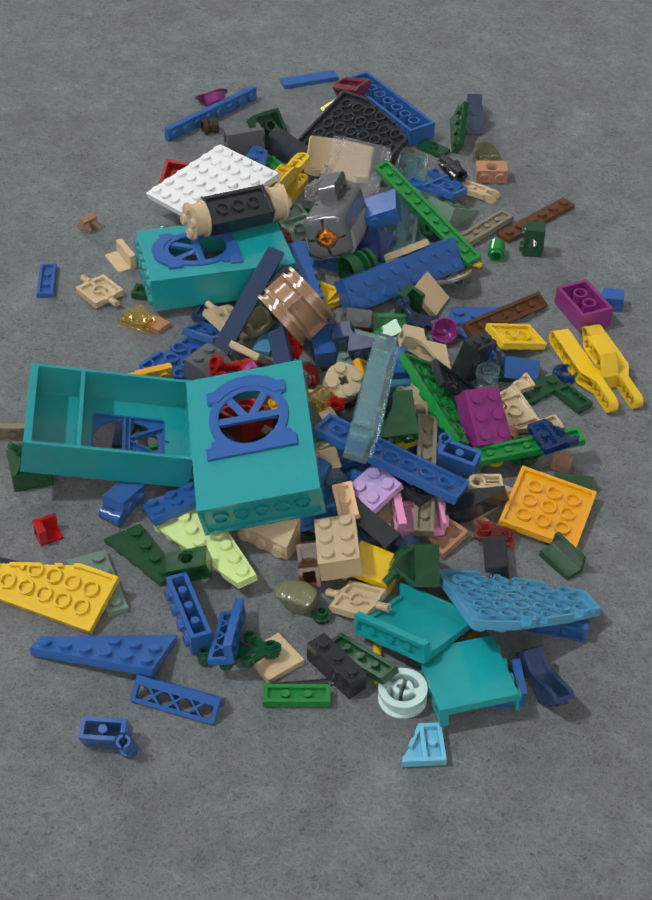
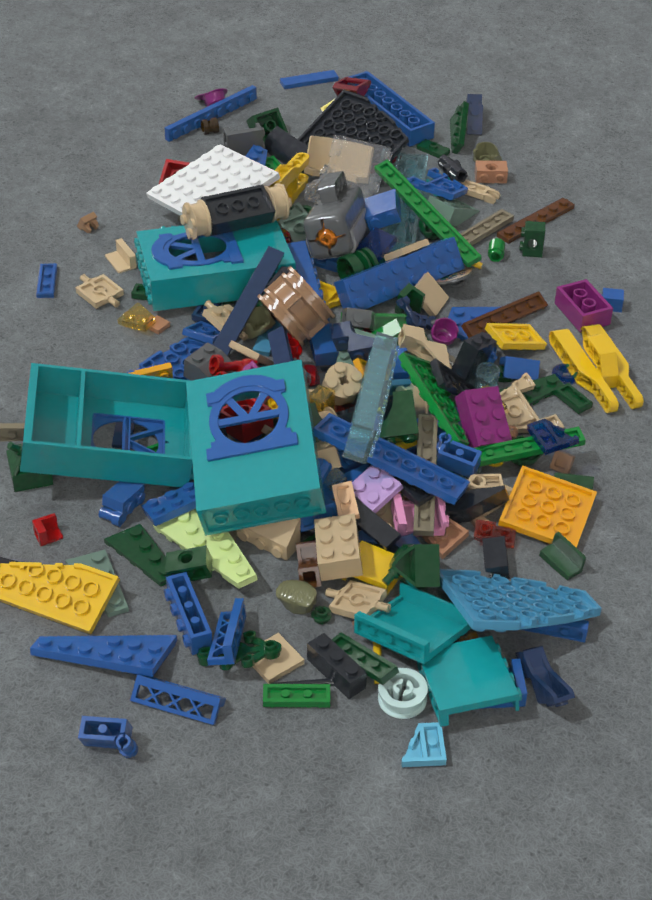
(339, 401): red plate -> none

